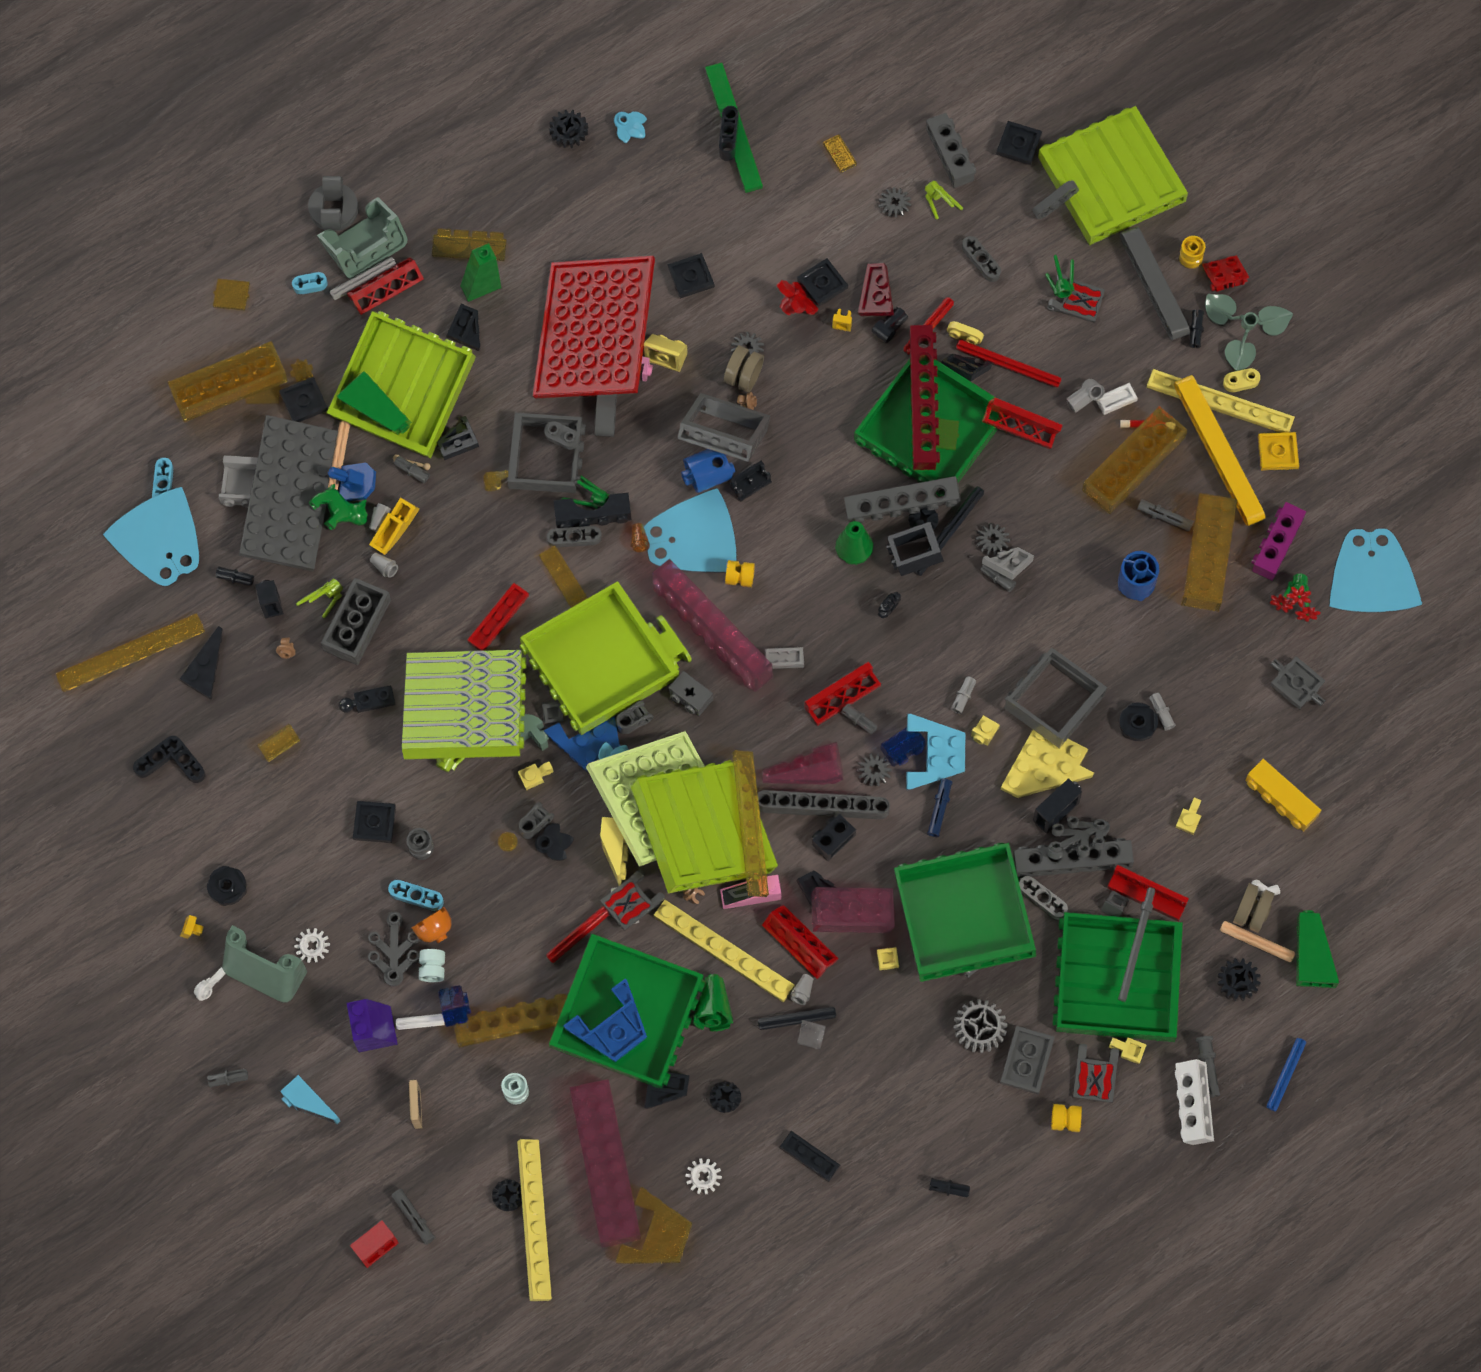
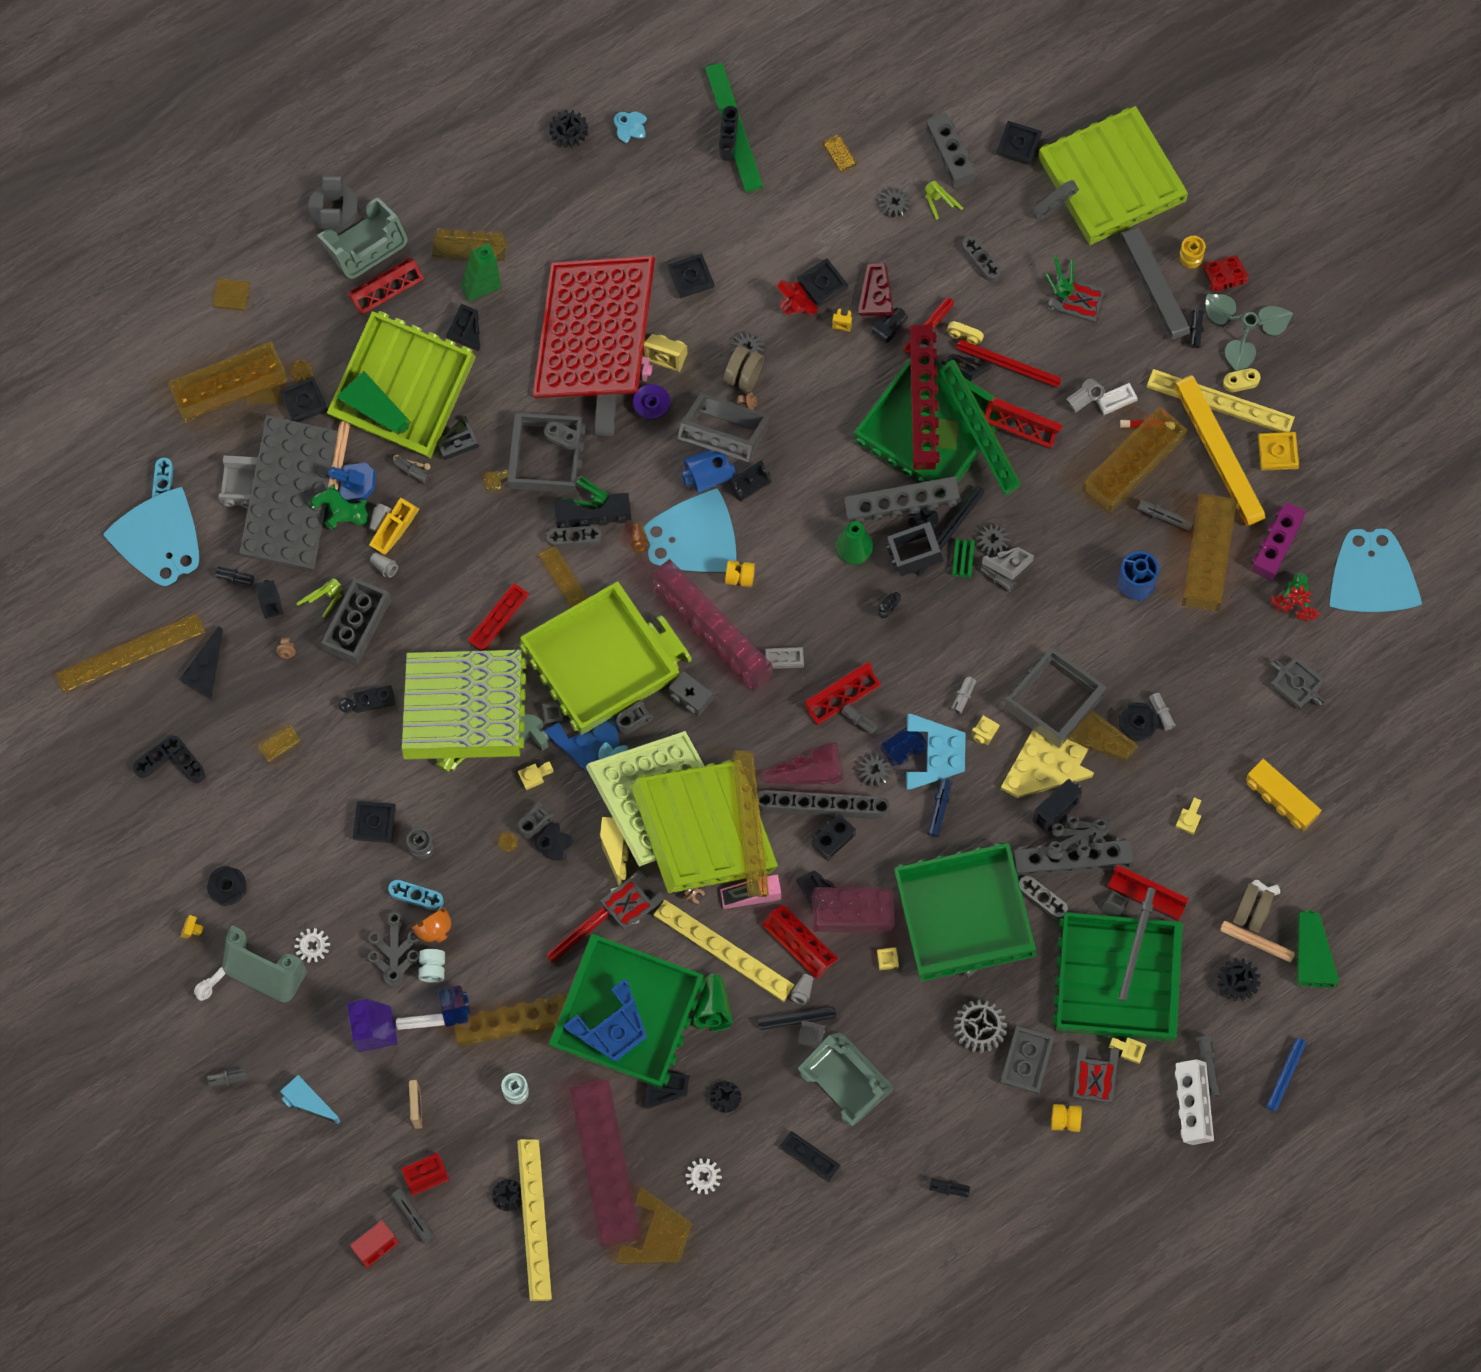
(309, 283): medium azure beam -> none
(342, 289): light grey axle -> none
(425, 1174): none -> red plate
(648, 394): none -> dark purple dish
(846, 1077): none -> sand green windscreen
(964, 543): none -> green tile
(979, 427): none -> green tile
(1103, 737): none -> clear yellow wing

